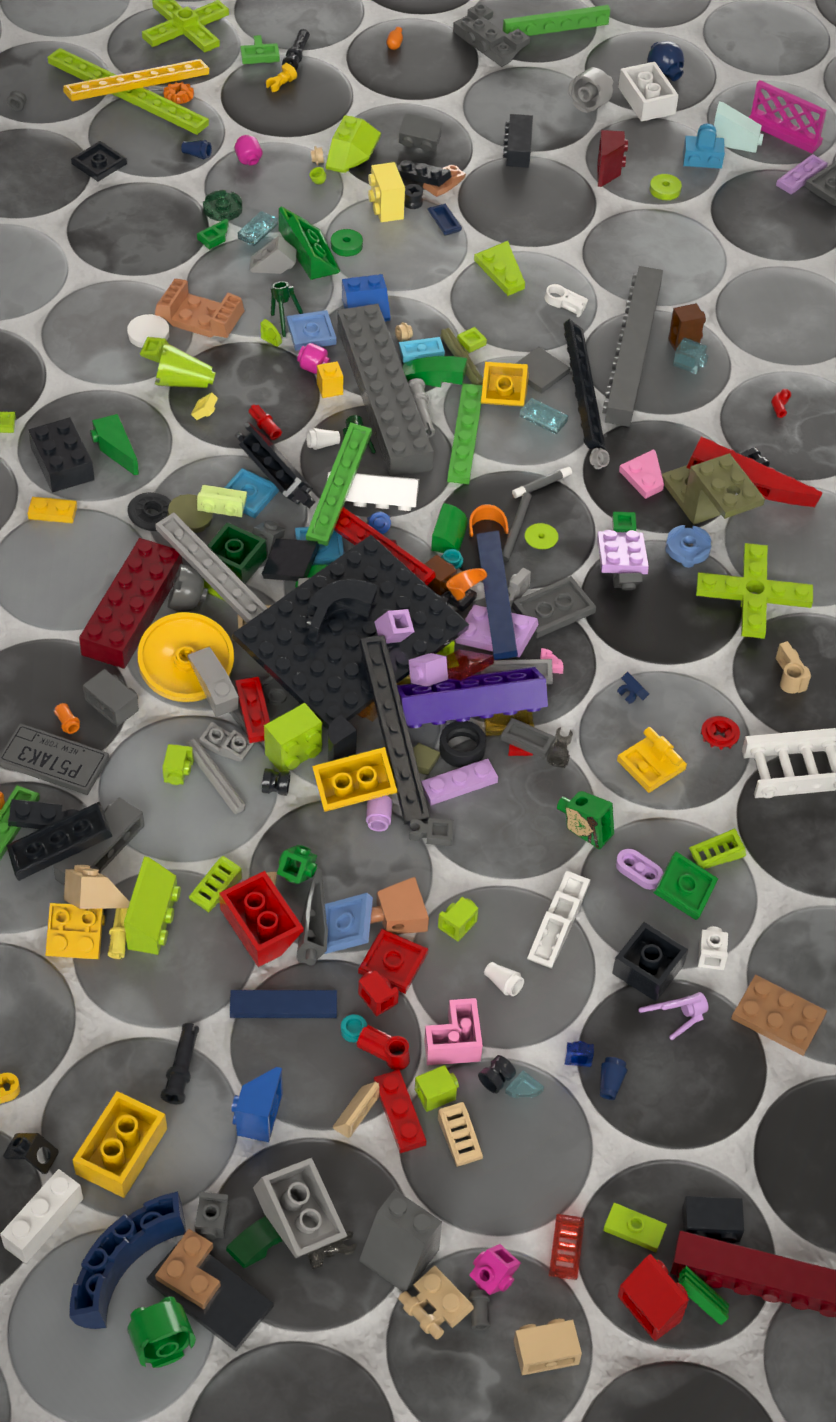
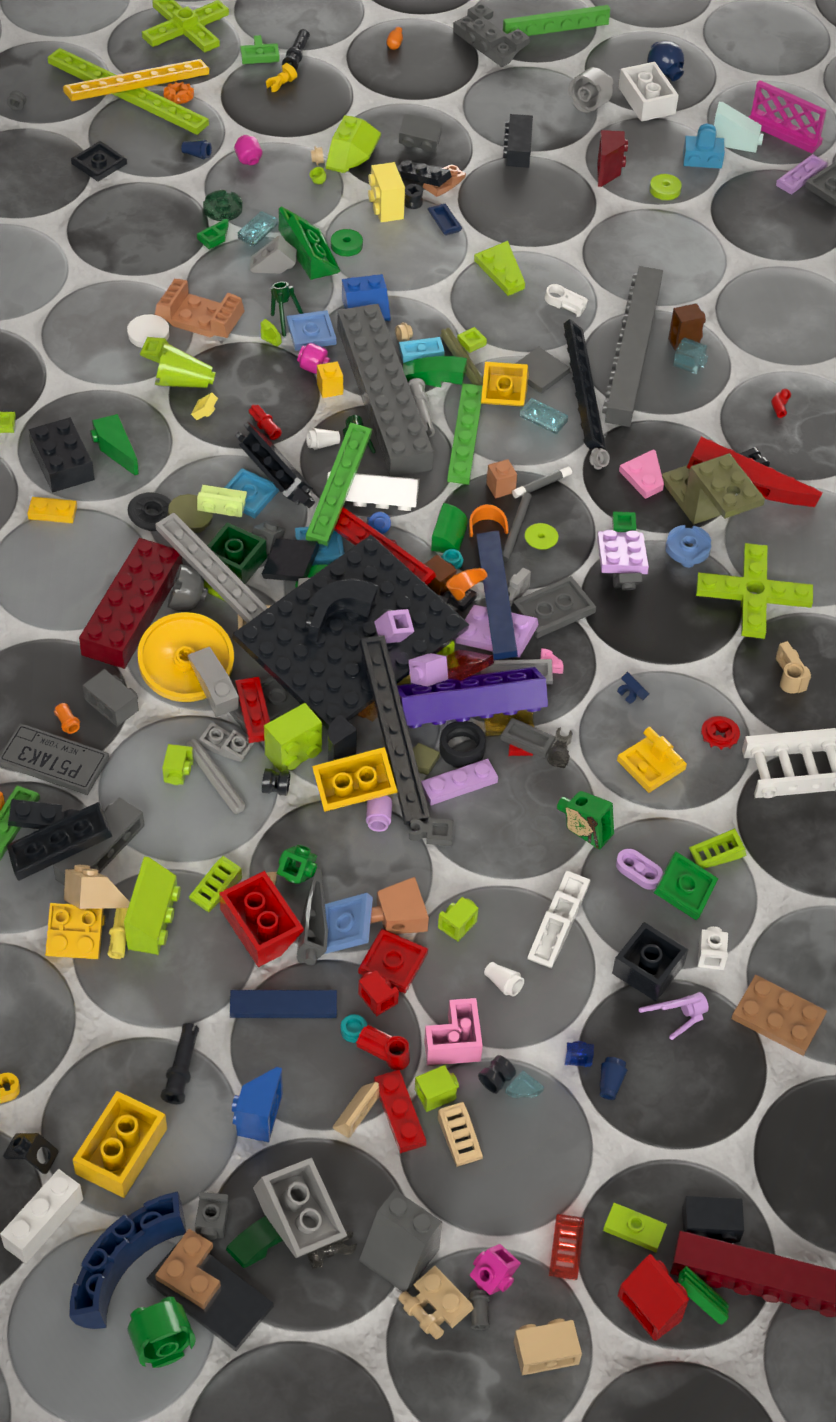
(501, 478): none -> nougat brick

